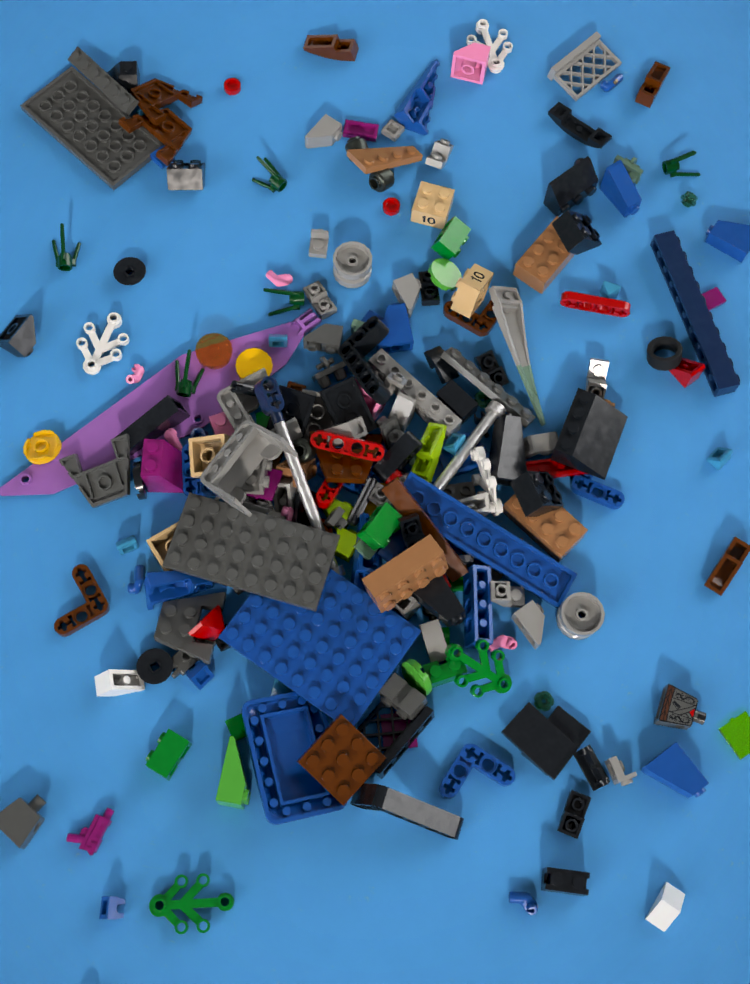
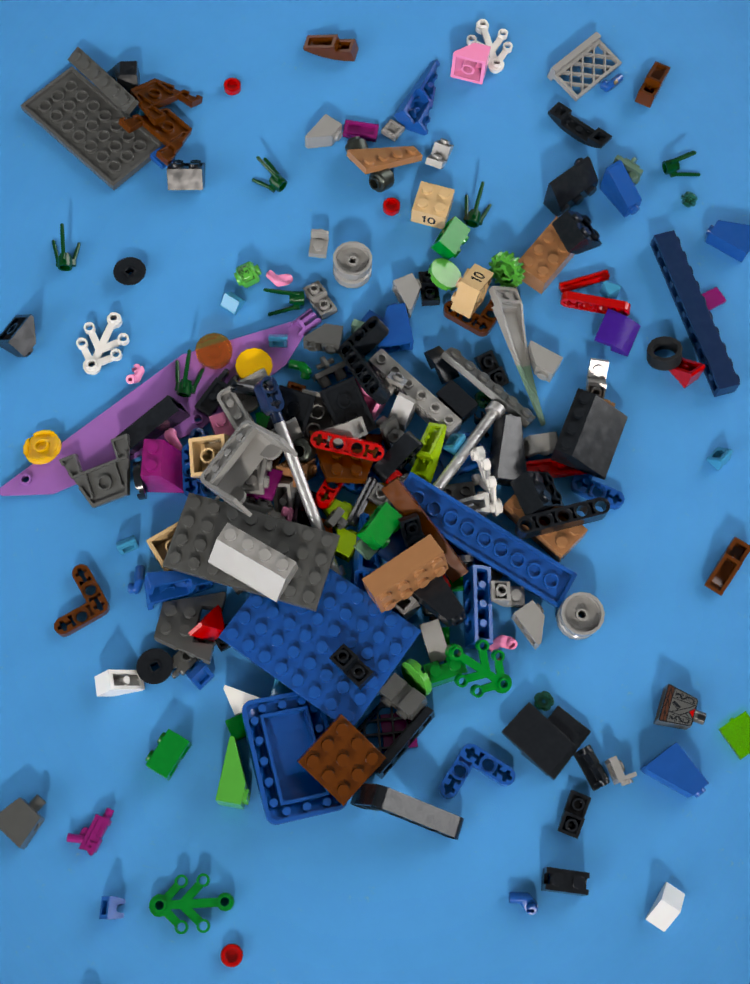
(208, 402): none -> black hinge
(231, 955): none -> red tile
(232, 302): none -> slope
(237, 698): none -> white slope
(247, 274): none -> bright green head
(252, 562): none -> light grey slope
(302, 367): none -> green arm
(352, 666): none -> black slope
(473, 217): none -> dark green plant
(508, 271): none -> bright green gear
(543, 361): none -> light grey slope
(568, 512): none -> black beam
(584, 281): none -> red axle
(617, 332): none -> dark purple slope

